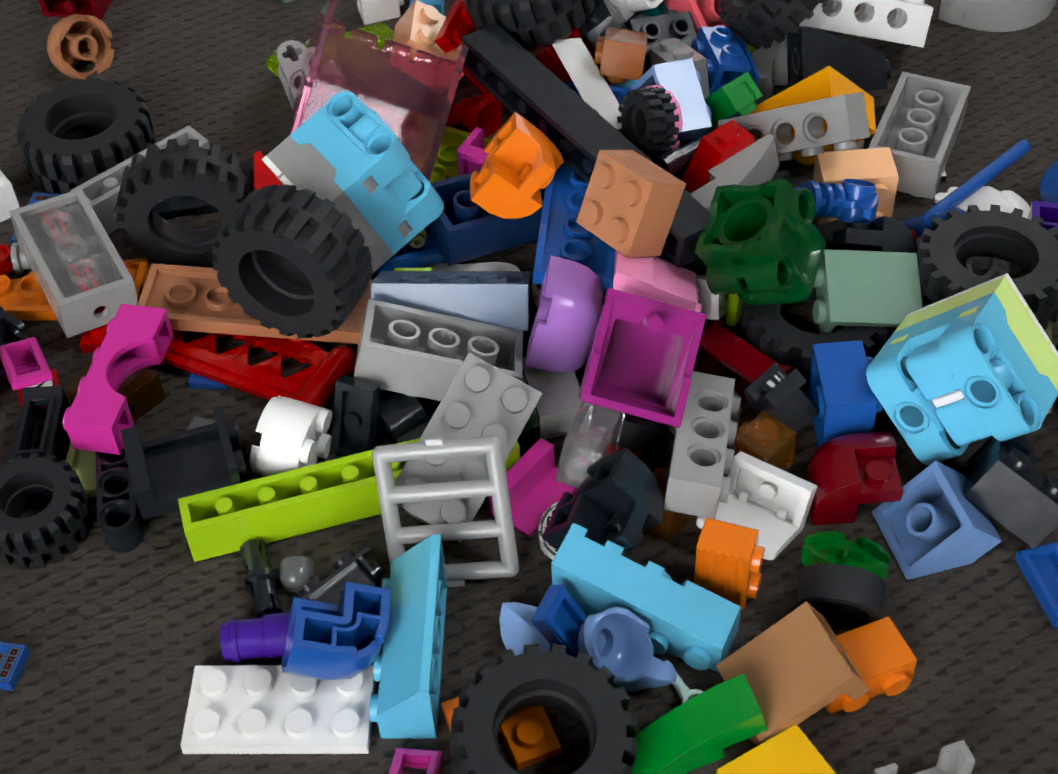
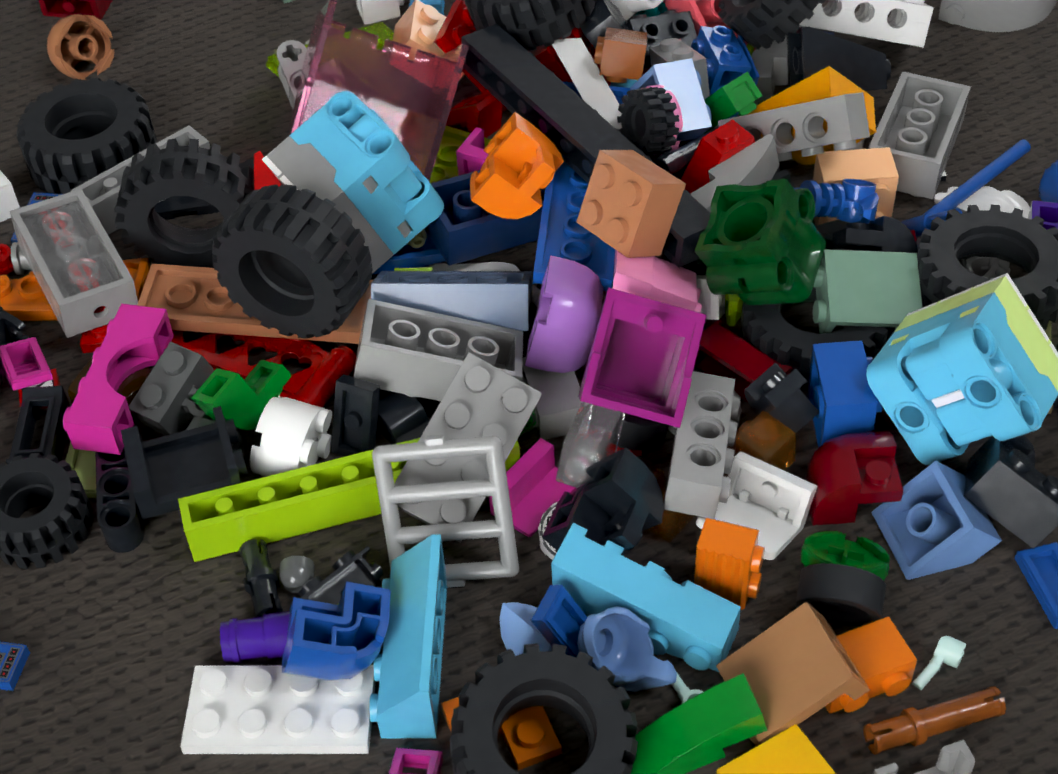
(166, 394): none -> dark grey brick
(239, 397): none -> green brick
(916, 725): none -> dark orange pin
(947, 651): none -> light aqua hand

